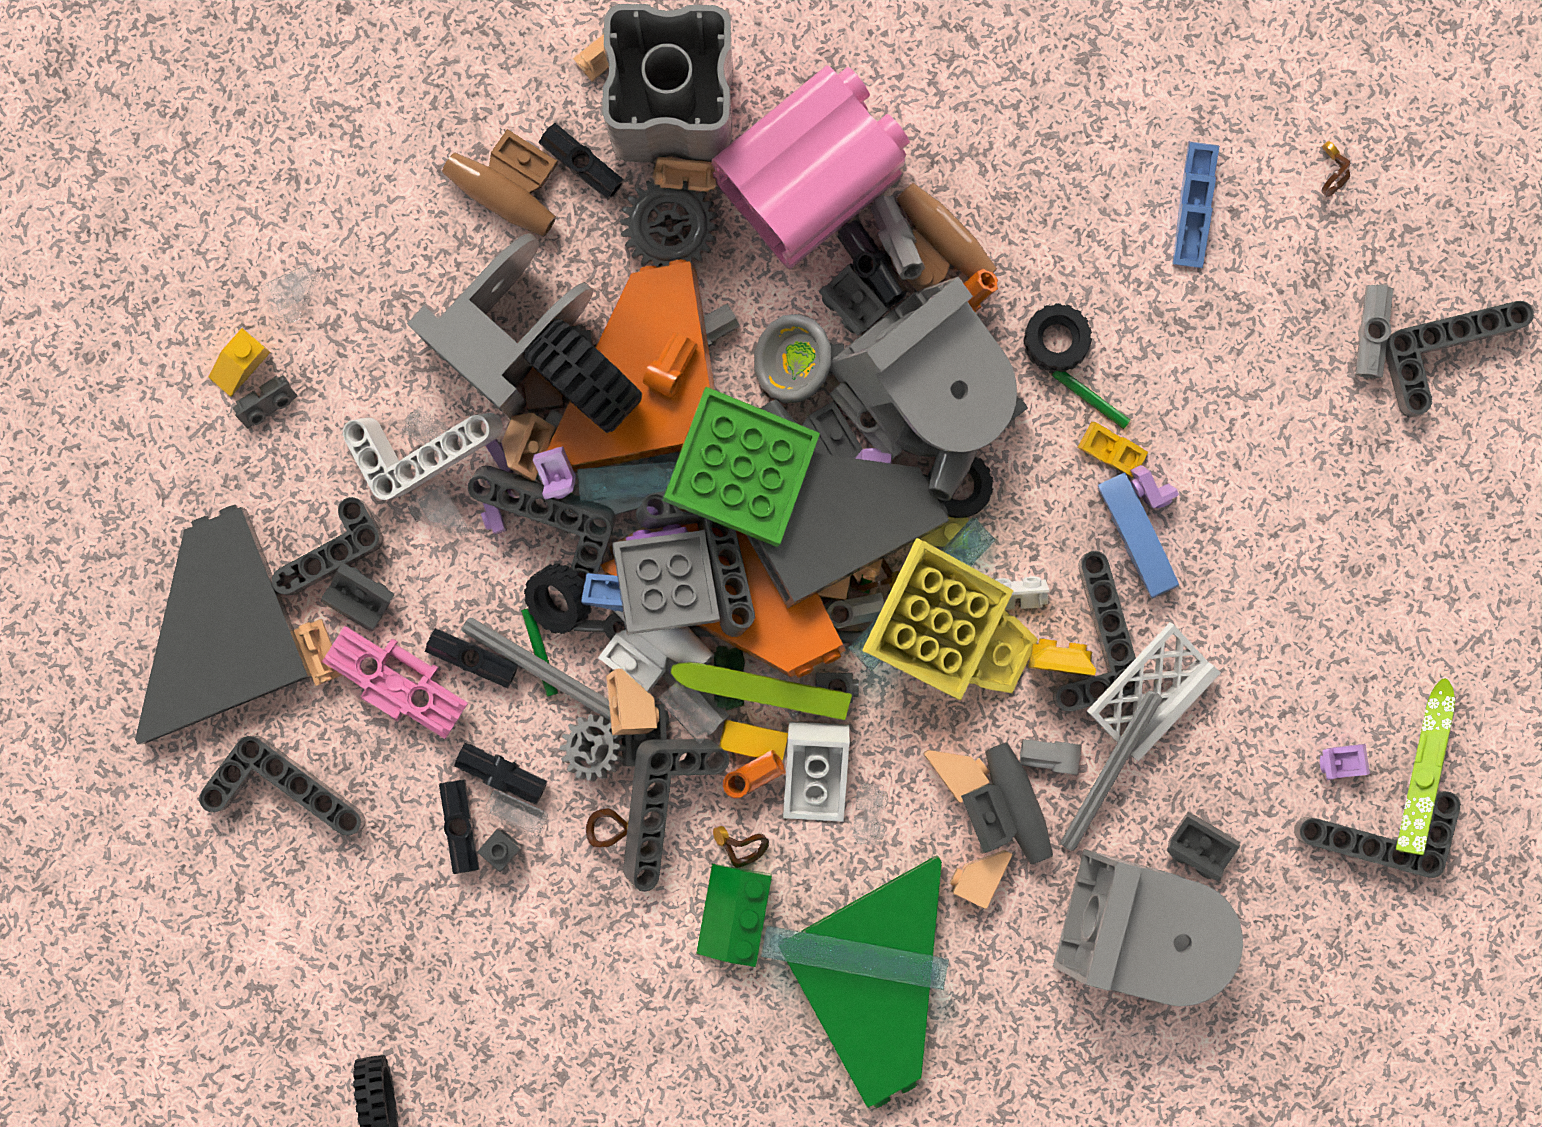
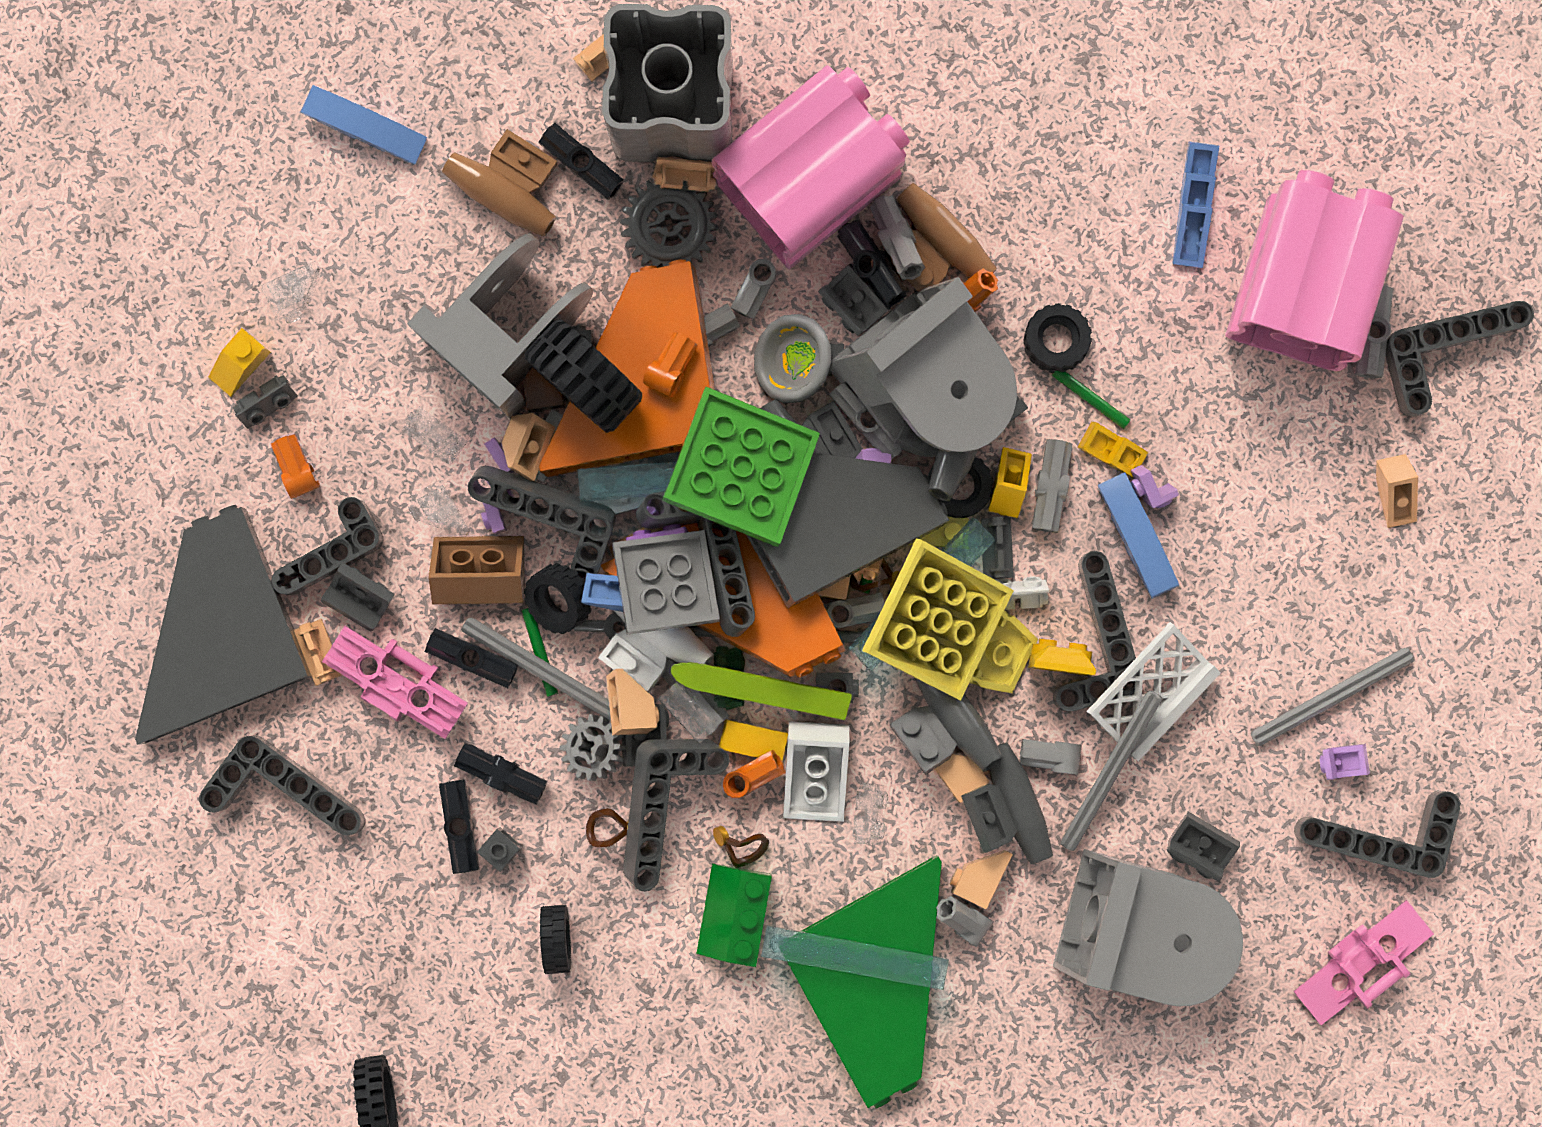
(296, 470): none -> orange piece
(363, 124): none -> medium blue slope
(422, 459): white beam -> none
(477, 570): none -> medium nougat slope
(516, 814): clear slope -> none
(555, 473): lavender bracket -> none
(555, 939): none -> black tyre
(753, 291): none -> light grey piece
(937, 729): none -> dark grey plate
(964, 920): none -> light grey piece
(999, 556): none -> dark grey hinge
(1010, 482): none -> yellow slope
(1052, 485): none -> light grey piece
(1316, 272): none -> bright pink brick
(1332, 696): none -> light grey axle
(1343, 163): reddish brown piece -> none
(1357, 956): none -> bright pink piece
(1397, 490): none -> light nougat slope
(1427, 769): lime piece -> none

